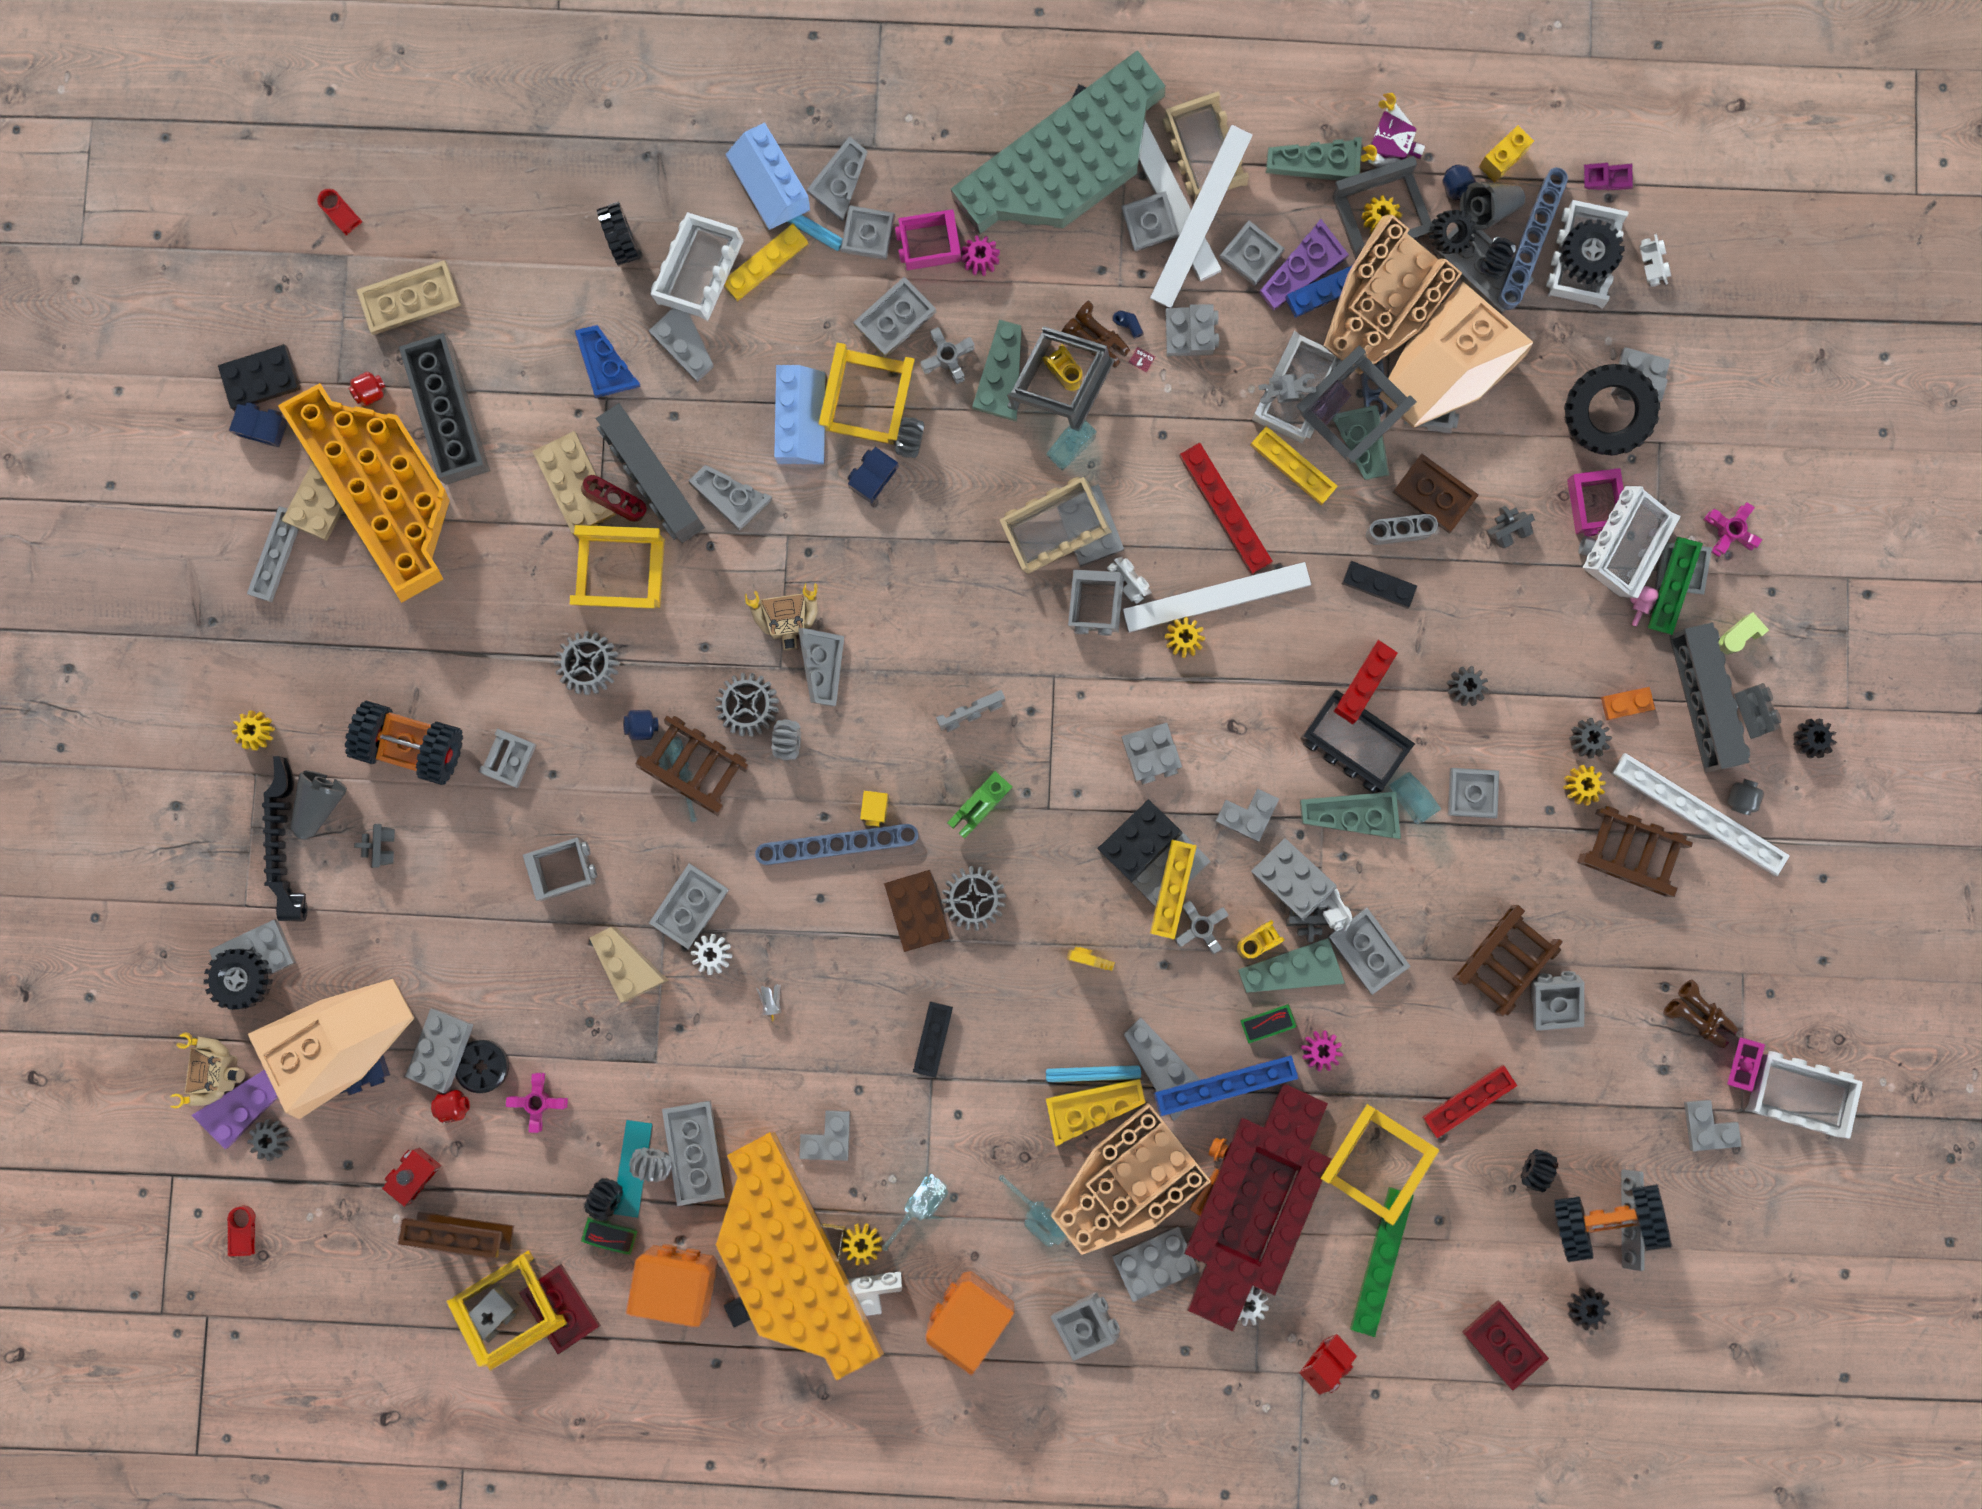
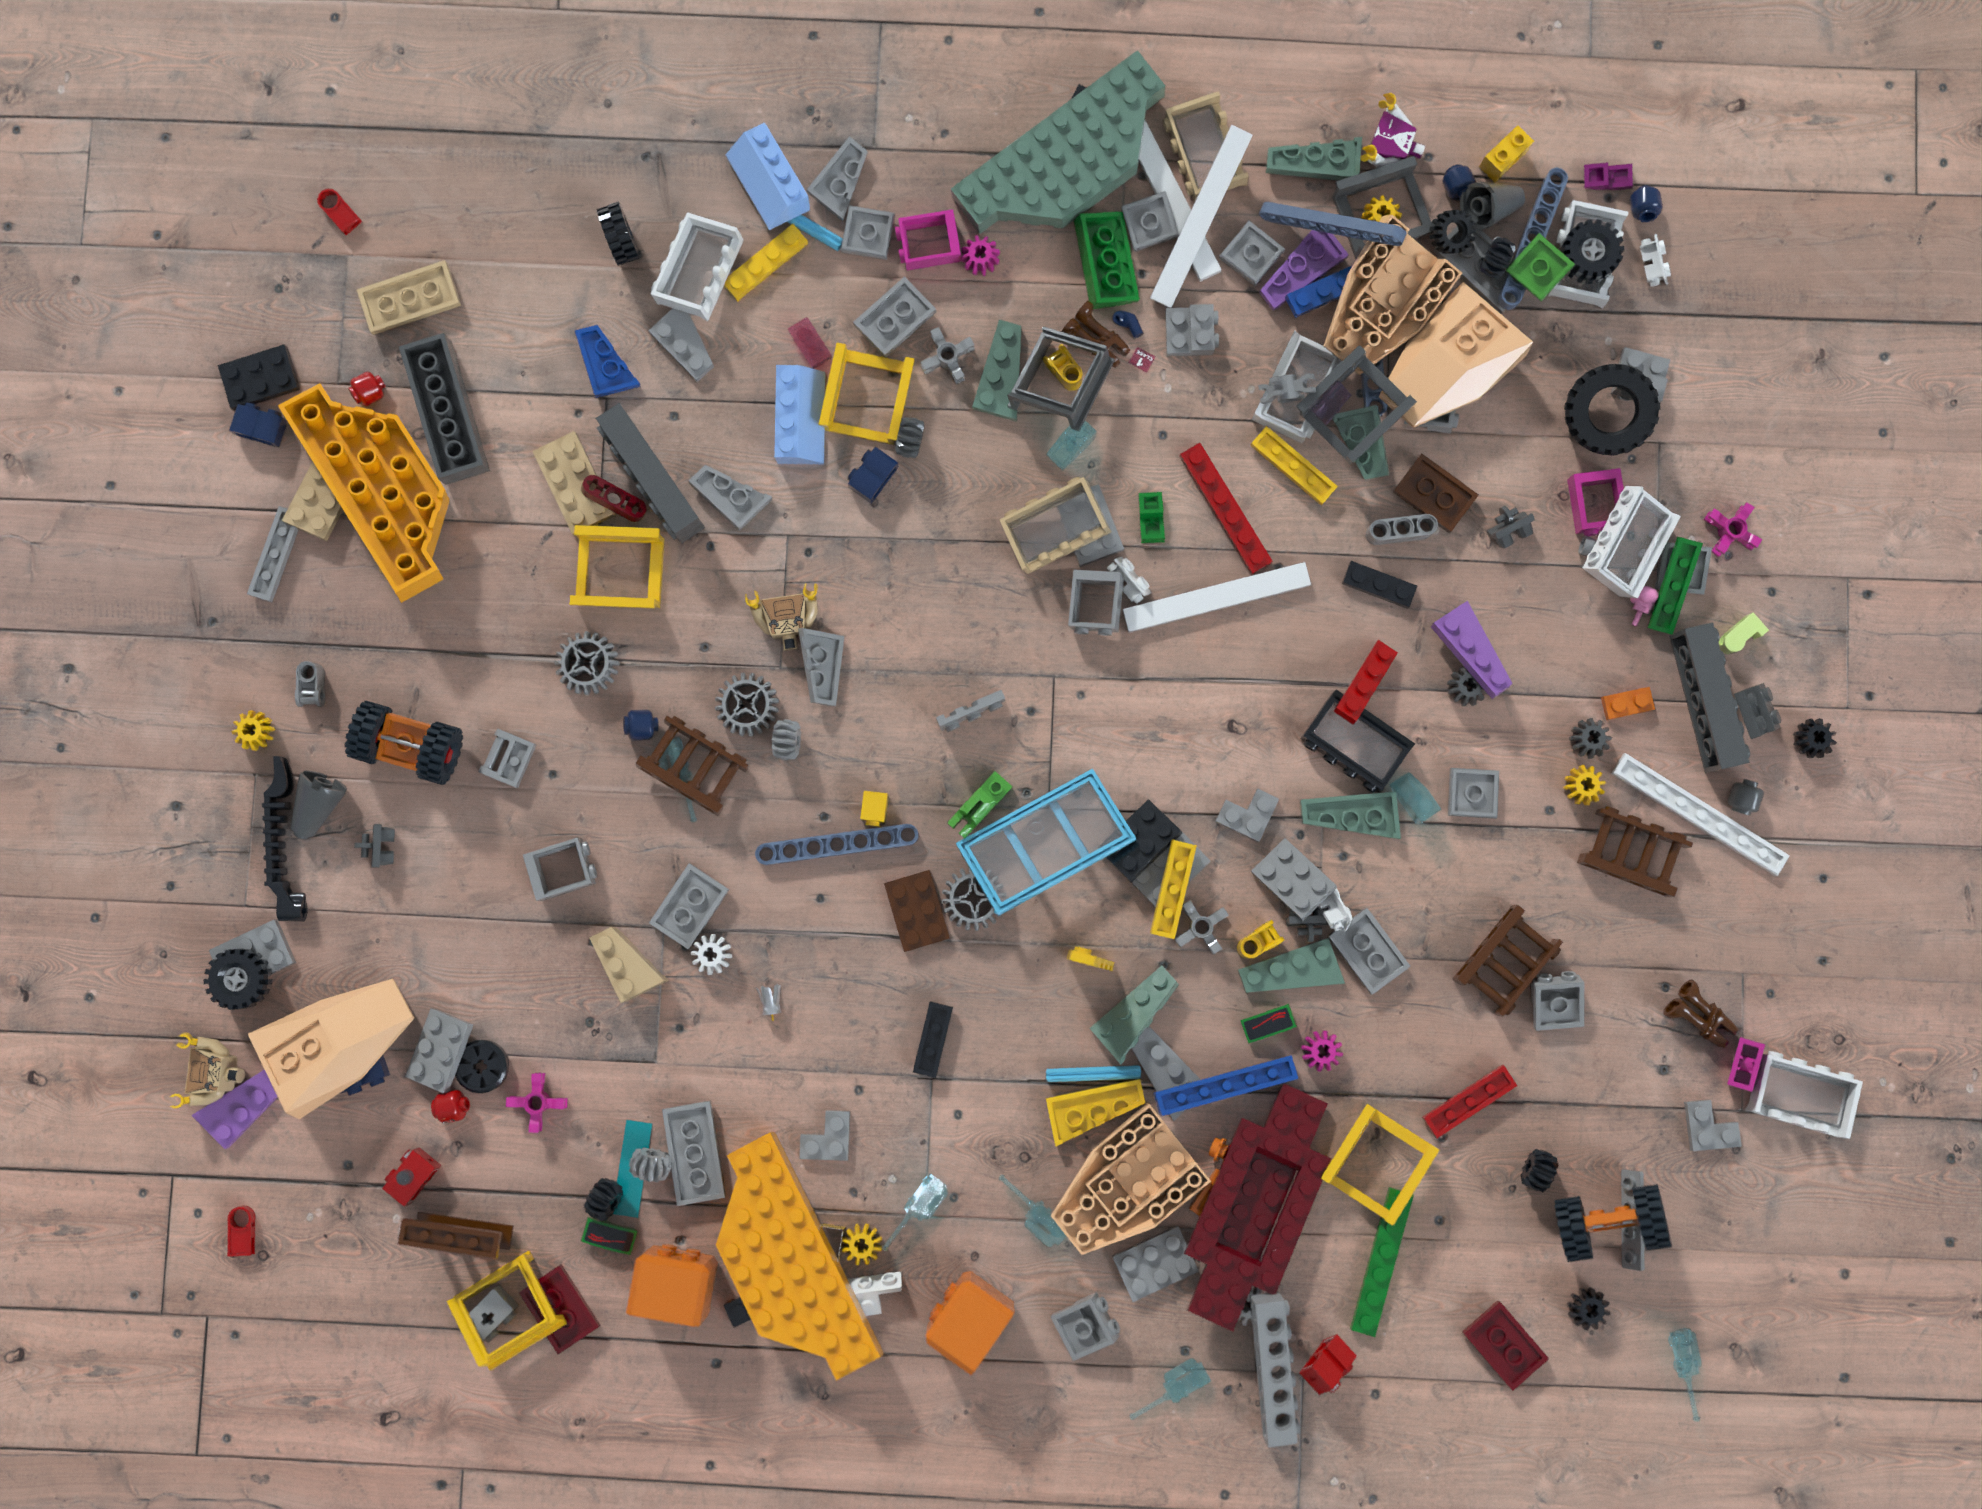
(270, 1130): dark grey gear -> none
(310, 686): none -> light grey piece
(809, 343): none -> clear pink plate
(1045, 842): none -> clear door
(1106, 259): none -> green slope
(1129, 1018): none -> sand green wing
(1151, 517): none -> green slope
(1151, 753): light grey plate -> none
(1178, 642): yellow gear -> none
(1182, 1387): none -> clear light blue piece
(1284, 1430): none -> light grey brick
(1333, 223): none -> sand blue beam
(1471, 646): none -> medium lavender wing
(1540, 267): none -> bright green tile
(1646, 203): none -> dark blue head
(1686, 1360): none -> clear light blue piece

